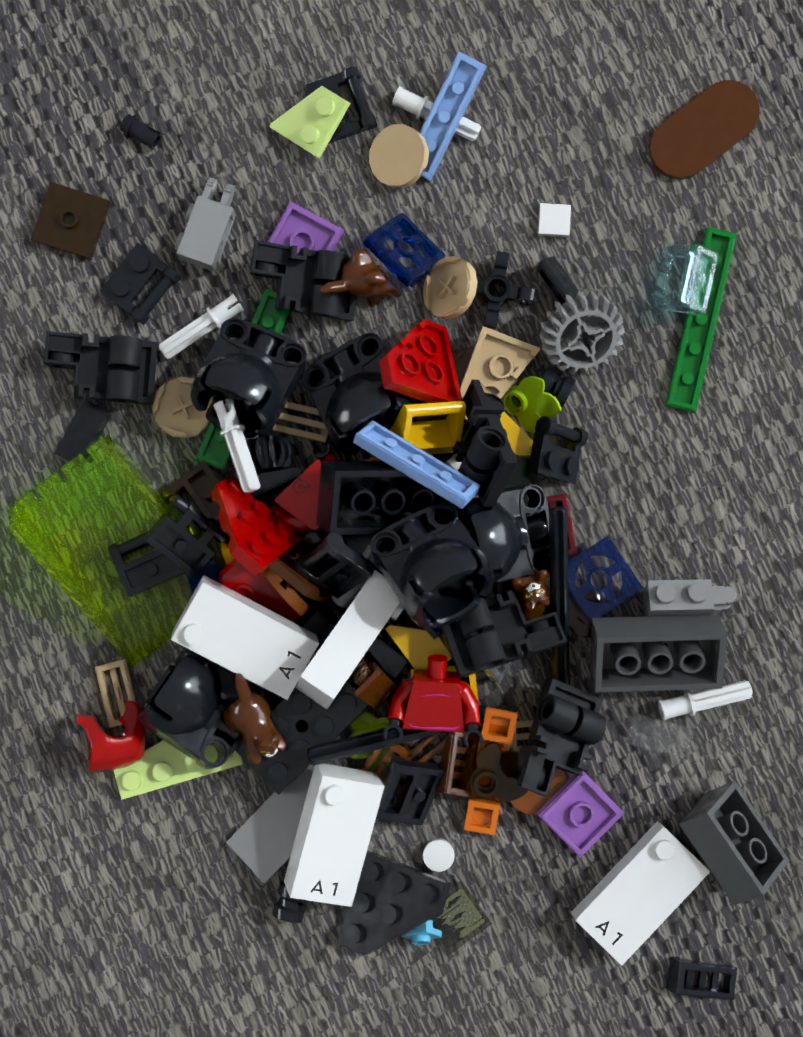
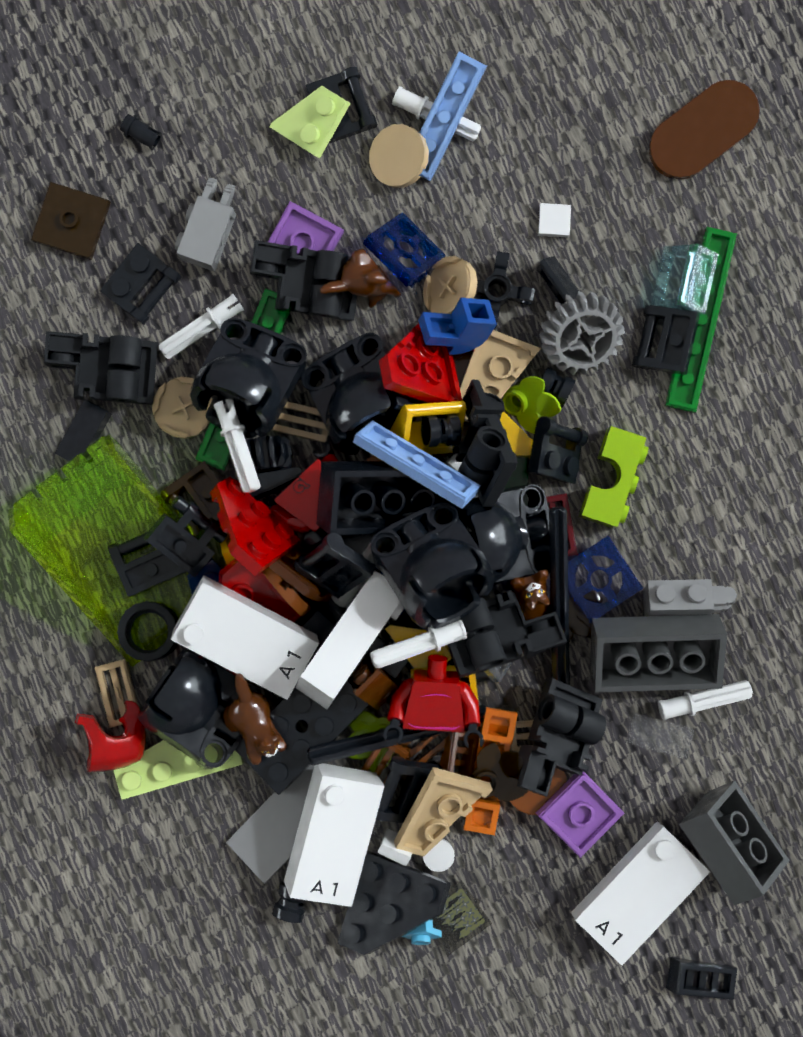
(125, 627): none -> black tyre
(388, 849): none -> white tile
(419, 644): none -> white axle
(437, 807): none -> tan wing
(441, 430): none -> black wheel
(462, 329): none -> blue brick
(624, 452): none -> lime arch
(675, 340): none -> black plate

